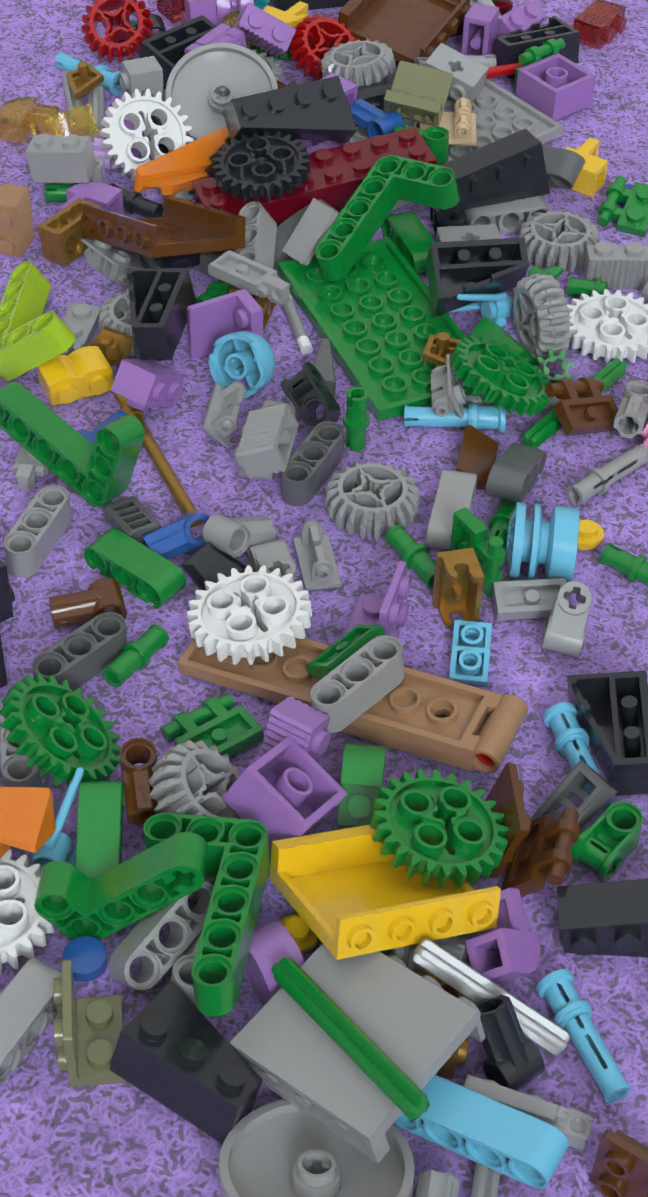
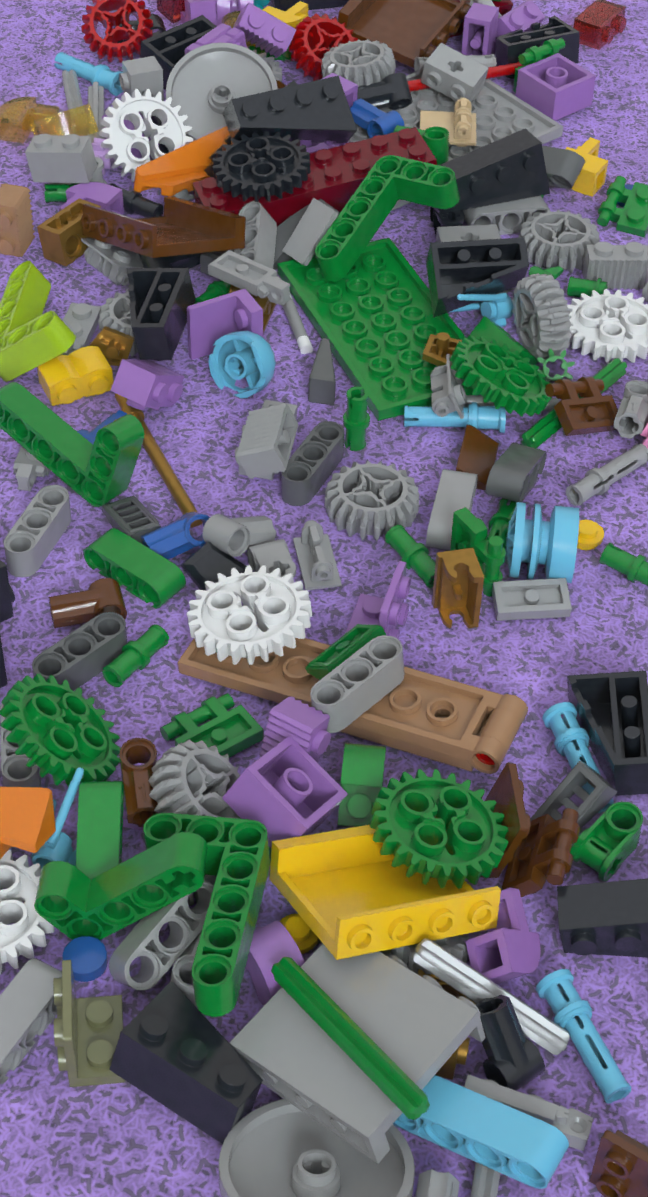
(84, 79): pearl gold piece -> none
(223, 411): light grey hinge -> none
(307, 392): black piece -> none
(409, 237): green beam -> none
(419, 93): olive bracket -> none
(470, 652): medium azure slope -> none
(567, 626): light grey piece -> none

